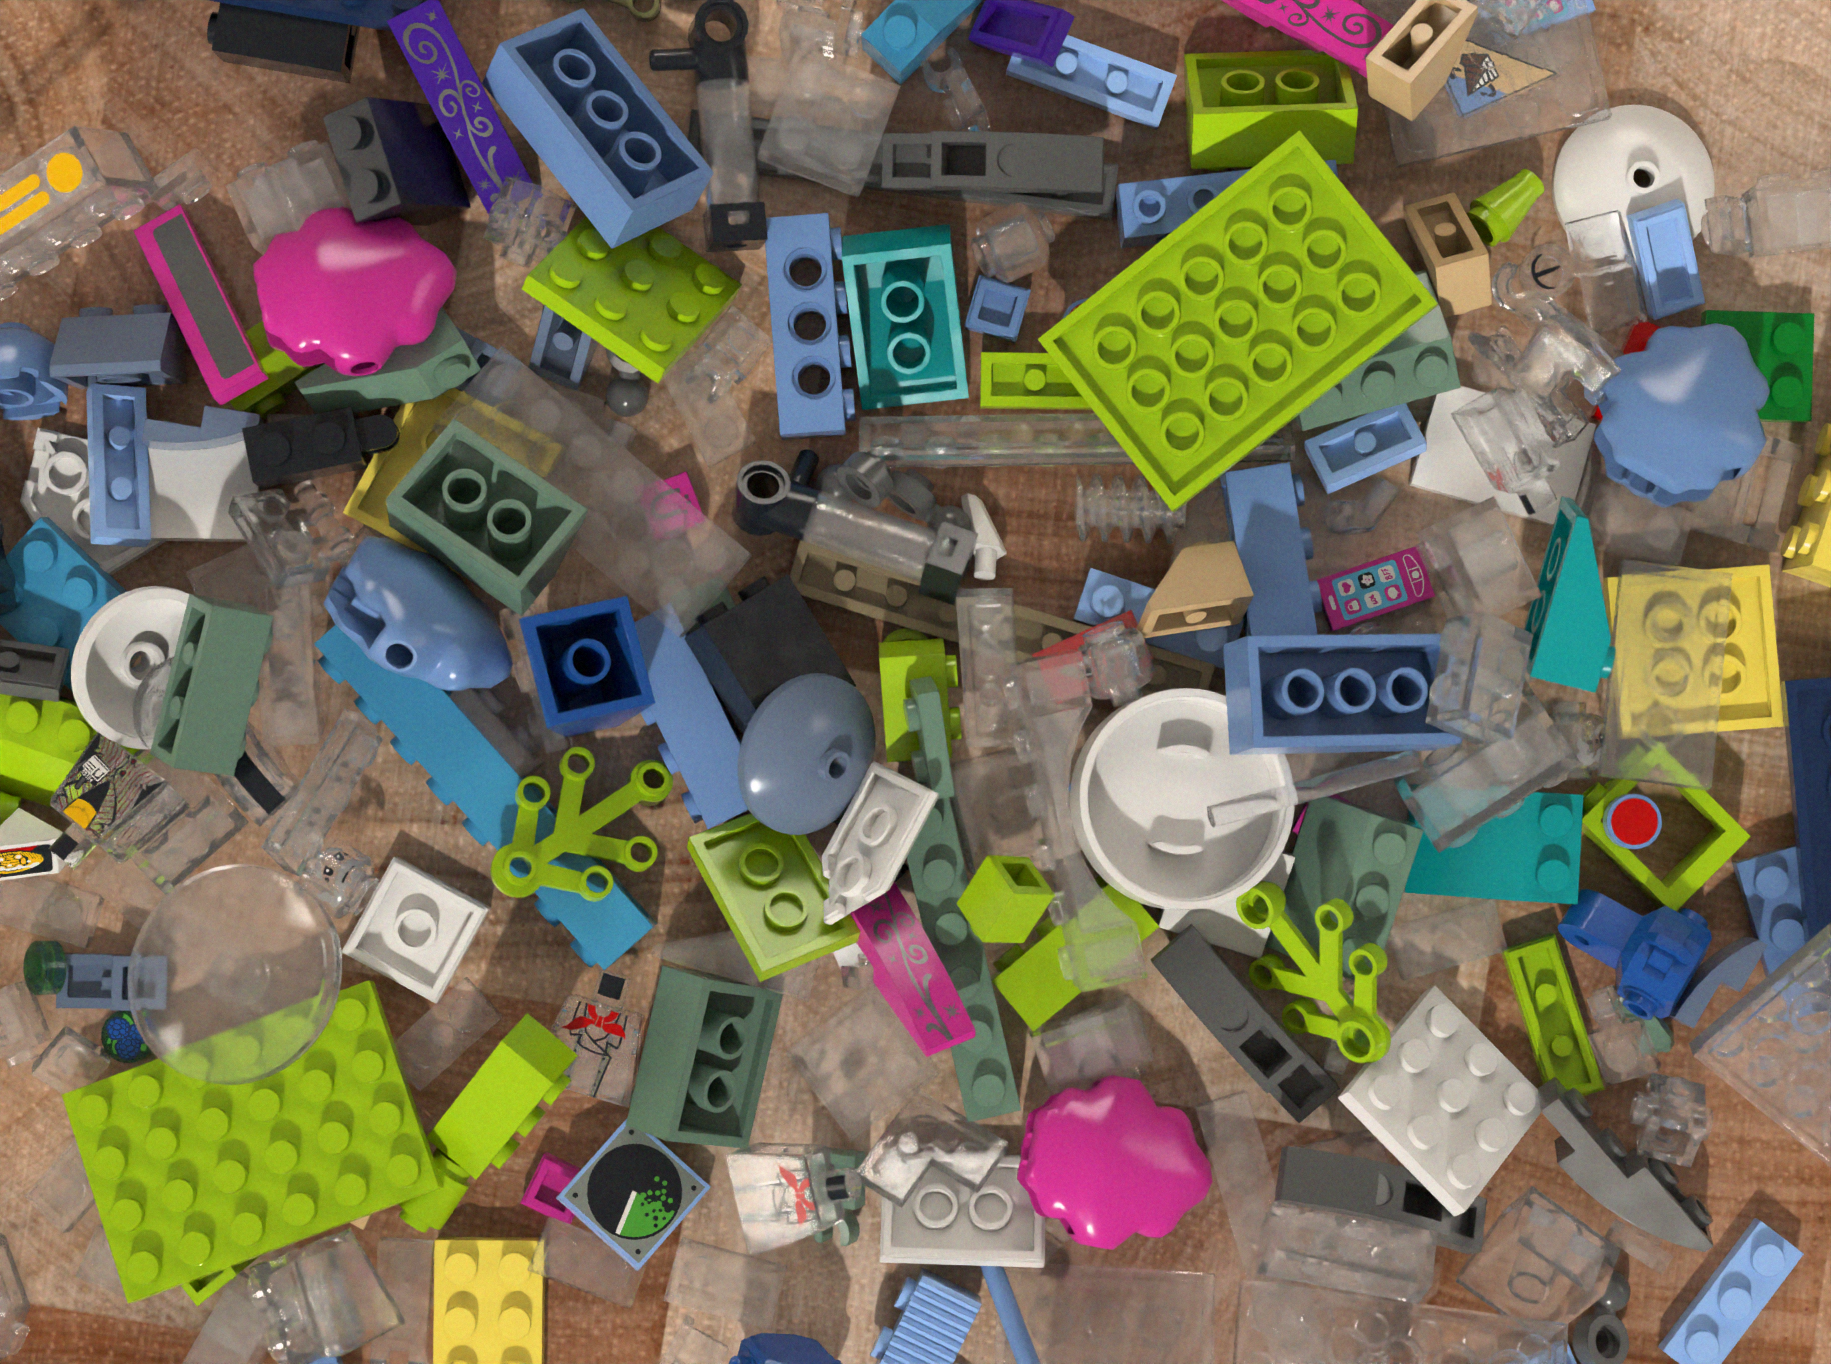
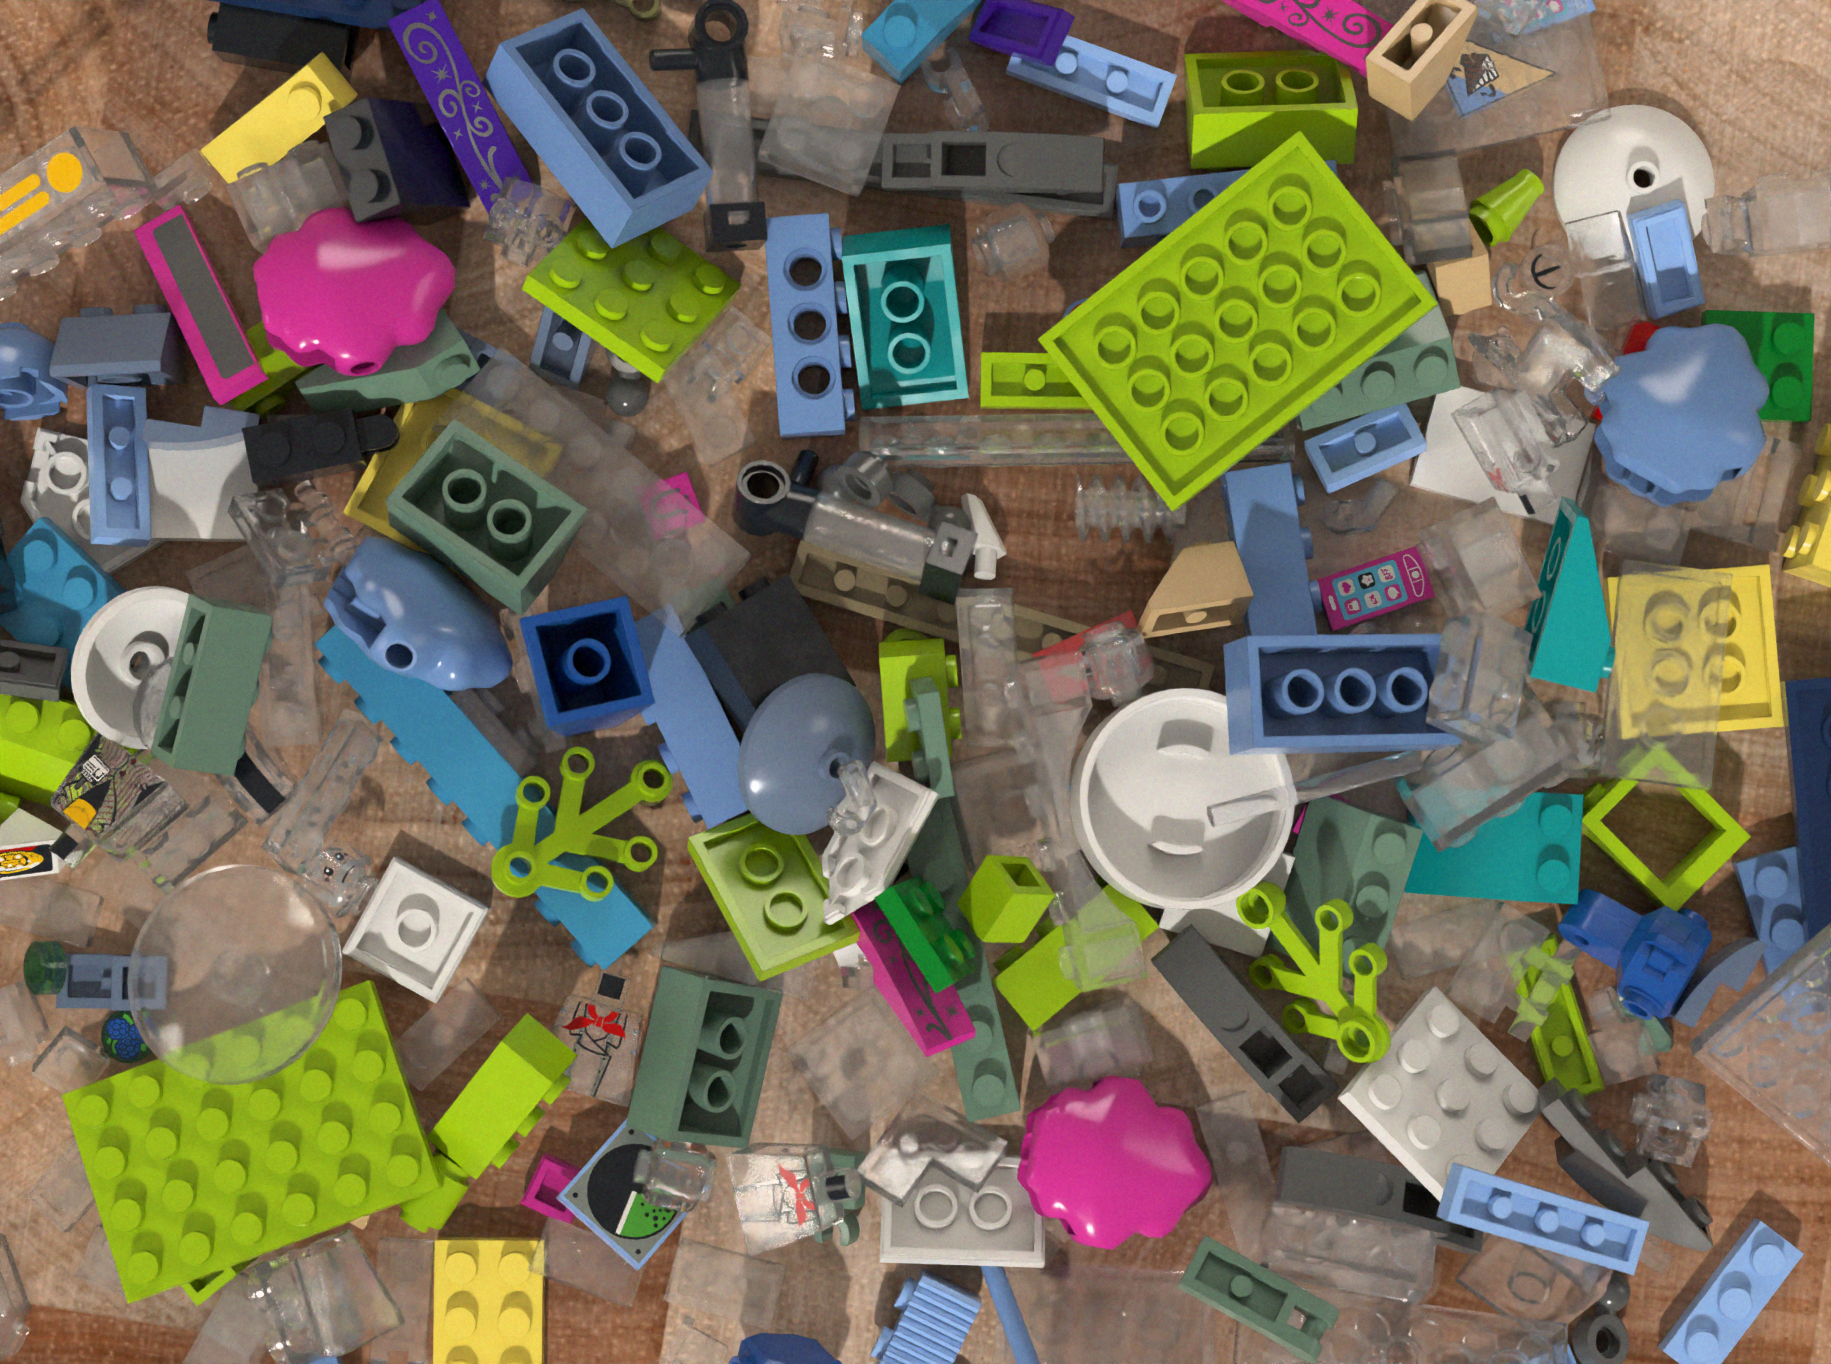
(281, 119): none -> light yellow slope
(675, 1174): none -> clear head
(858, 803): none -> clear arm
(918, 920): none -> green plate
(997, 309): medium blue tile -> none
(1109, 596): light blue plate -> none
(1257, 1298): none -> sand green plate
(1427, 207): none -> clear brick
(1498, 964): none -> clear plate
(1542, 1218): none -> light blue plate
(1632, 821): red tile -> none

